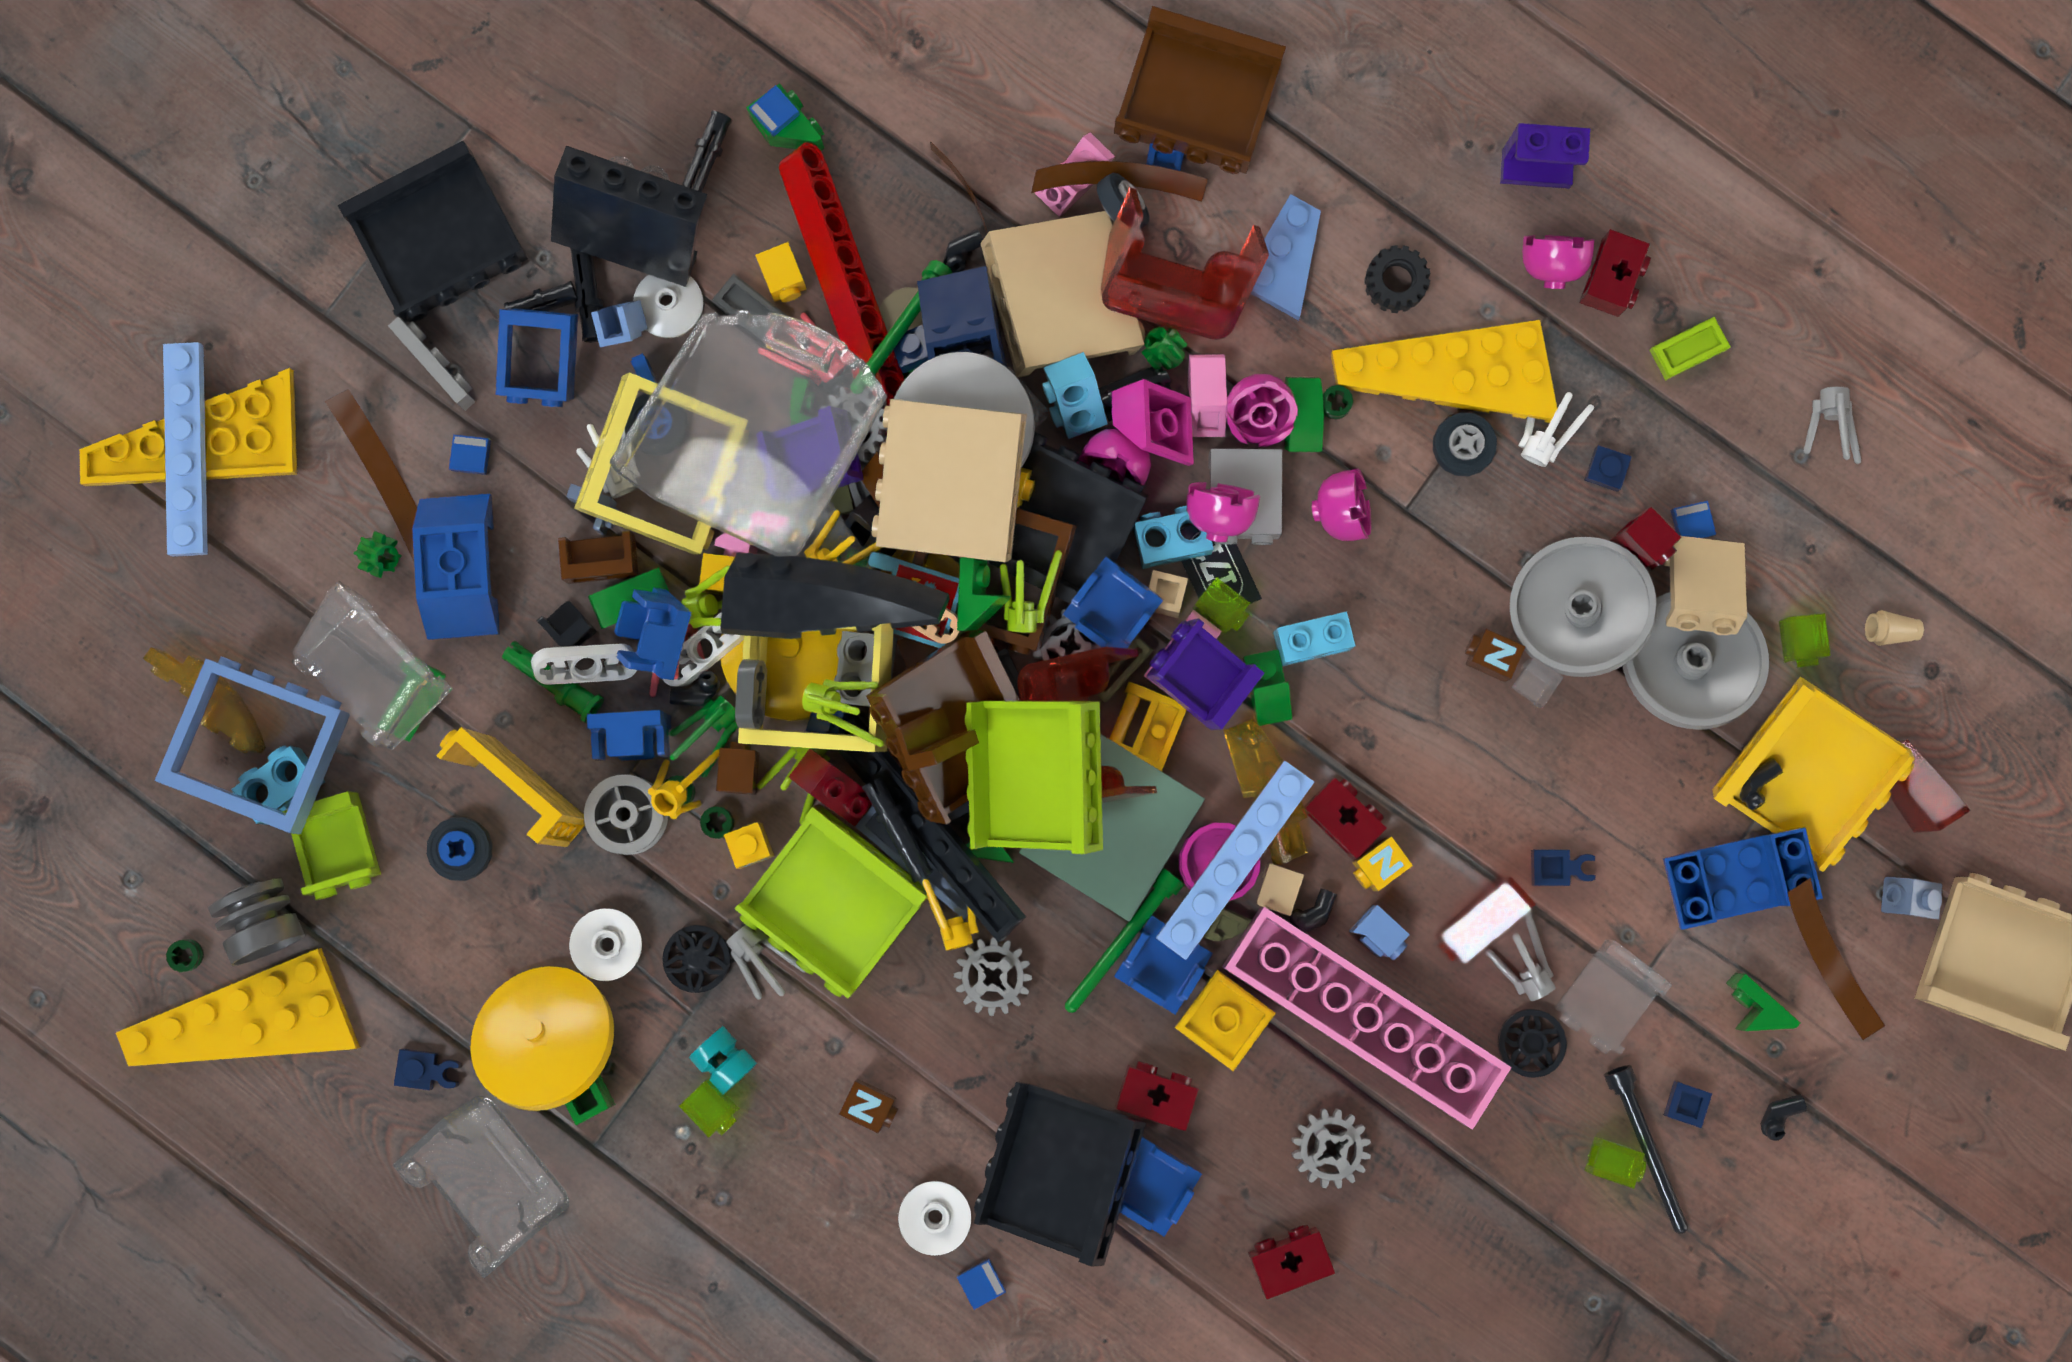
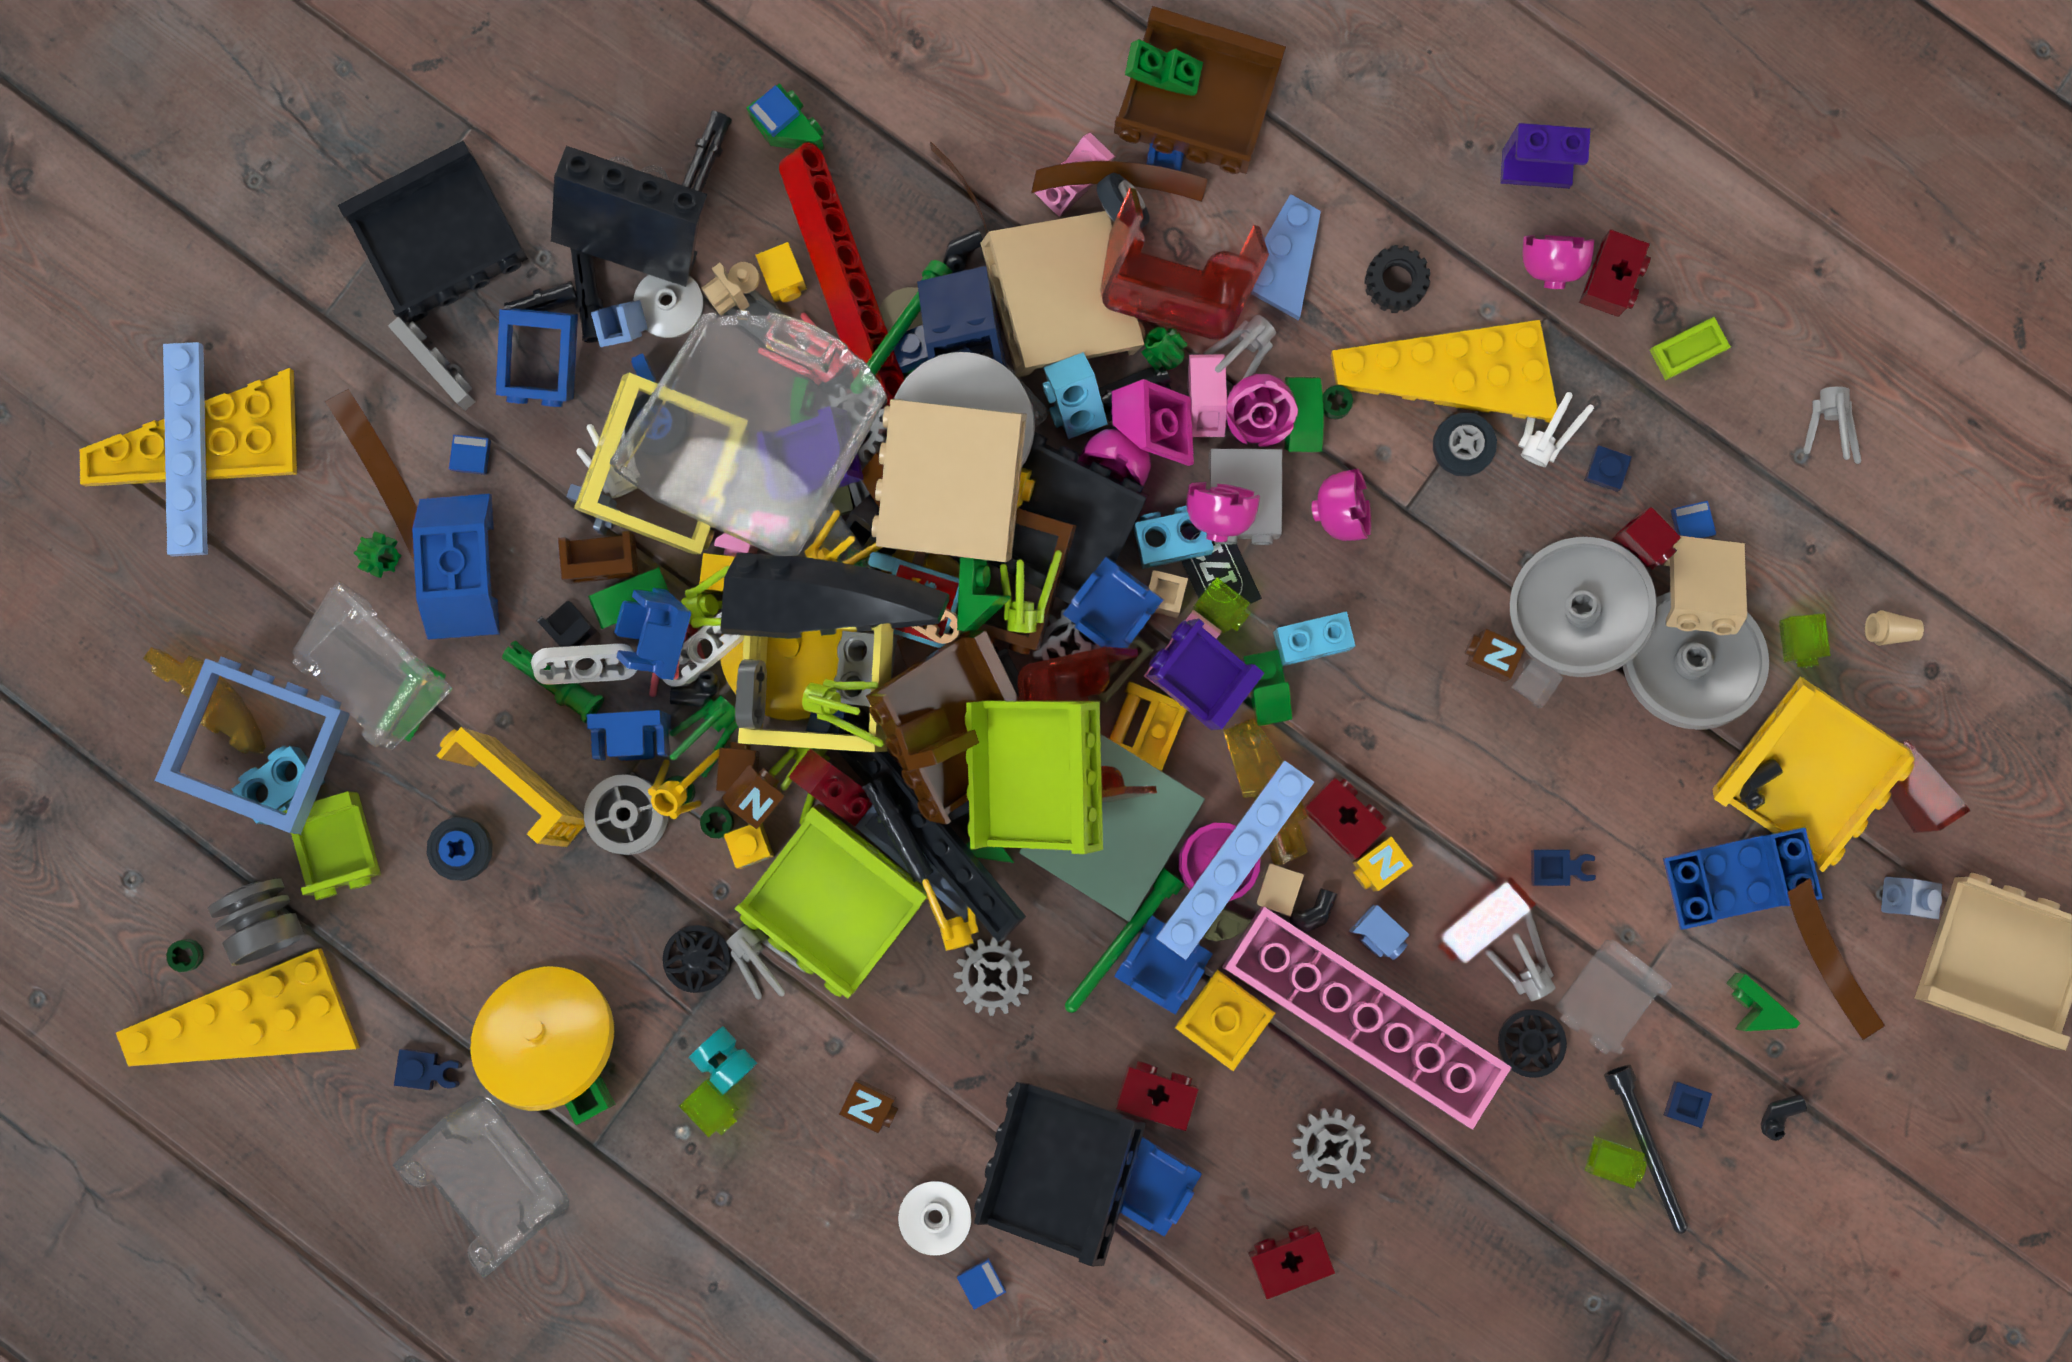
(587, 947): white dish -> none
(729, 289): none -> tan hips
(754, 795): none -> reddish brown brick
(1162, 69): none -> green slope
(1253, 336): none -> light grey plant

